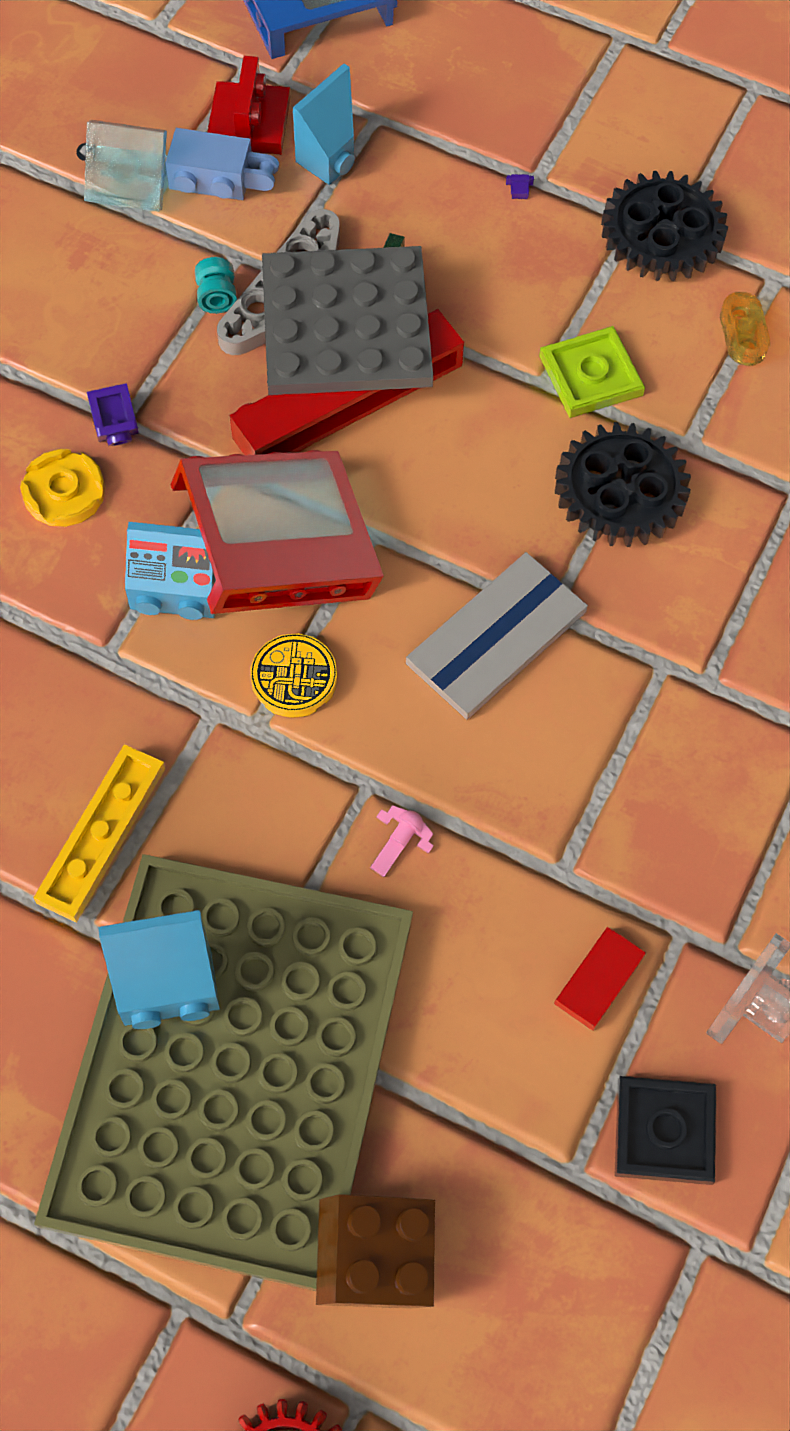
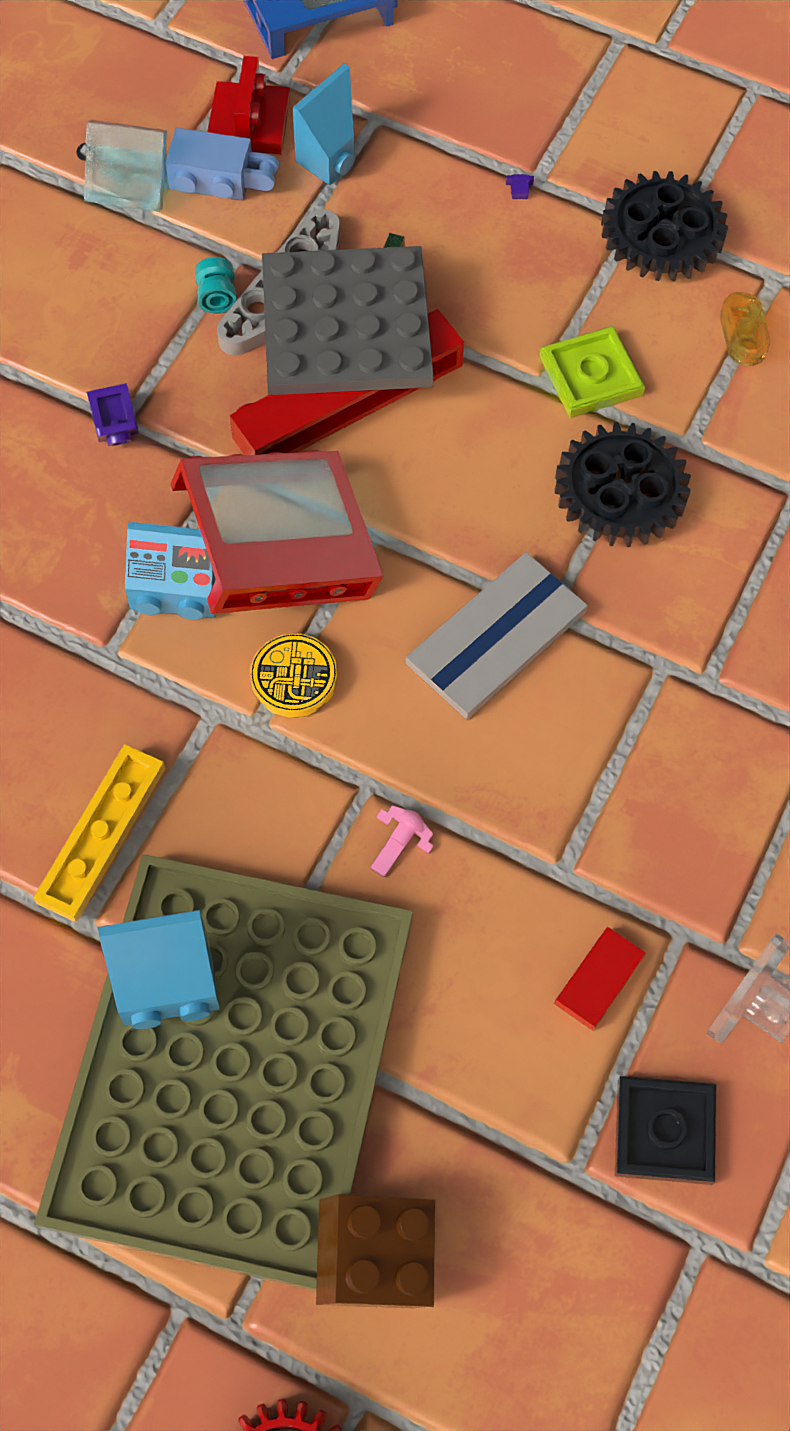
(62, 488): yellow tile -> none

